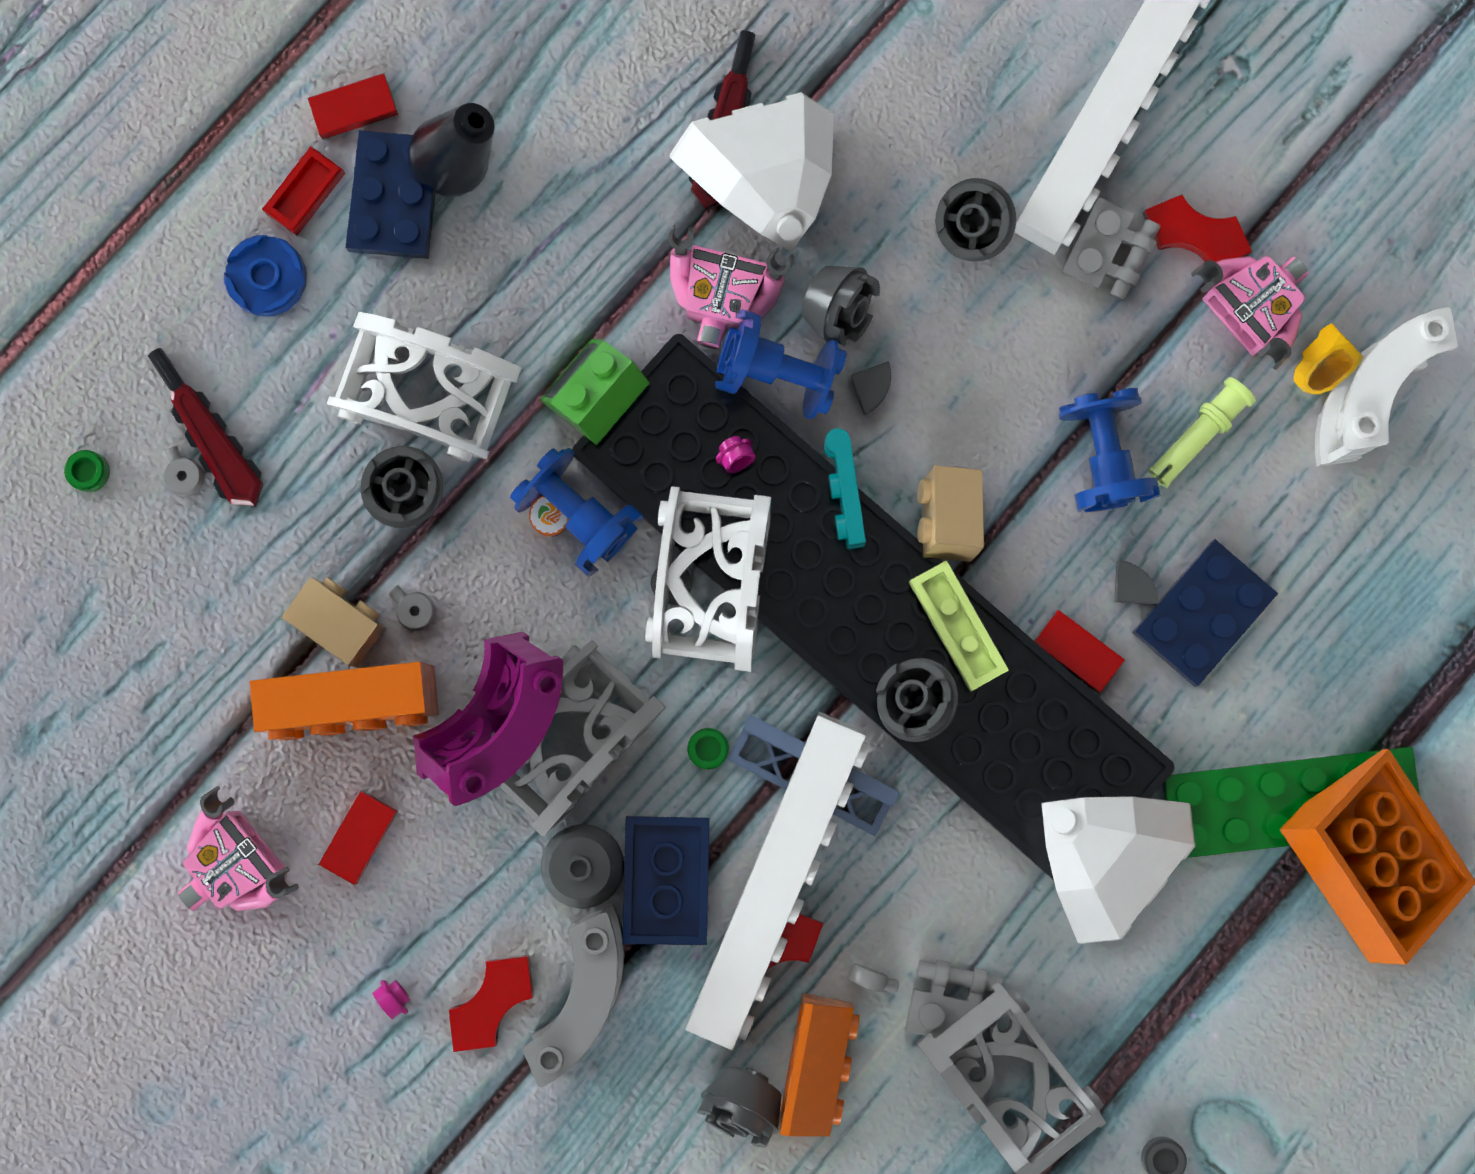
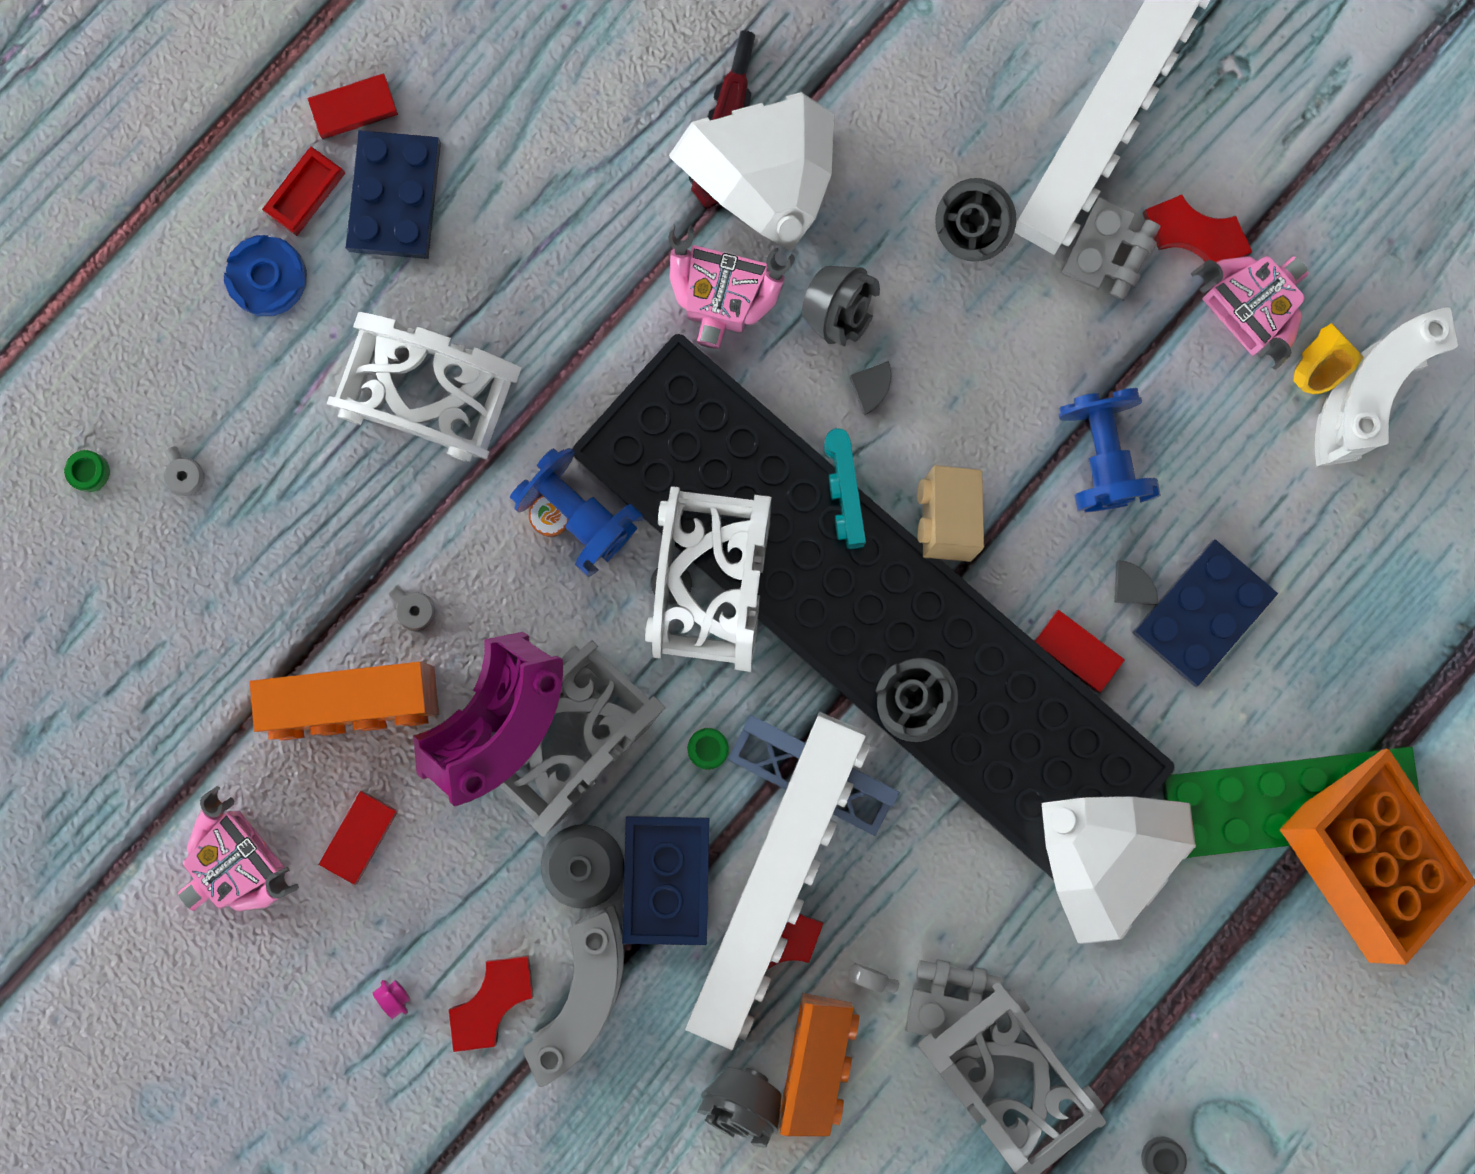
(220, 454): dark red sword -> none
(334, 621): tan brick -> none
(401, 486): dark grey cone -> none
(453, 149): black cone -> none
(595, 389): bright green slope -> none
(735, 454): dark pink plate -> none
(754, 357): blue piece -> none
(958, 625): yellowish green plate -> none
(1213, 419): yellowish green pin -> none

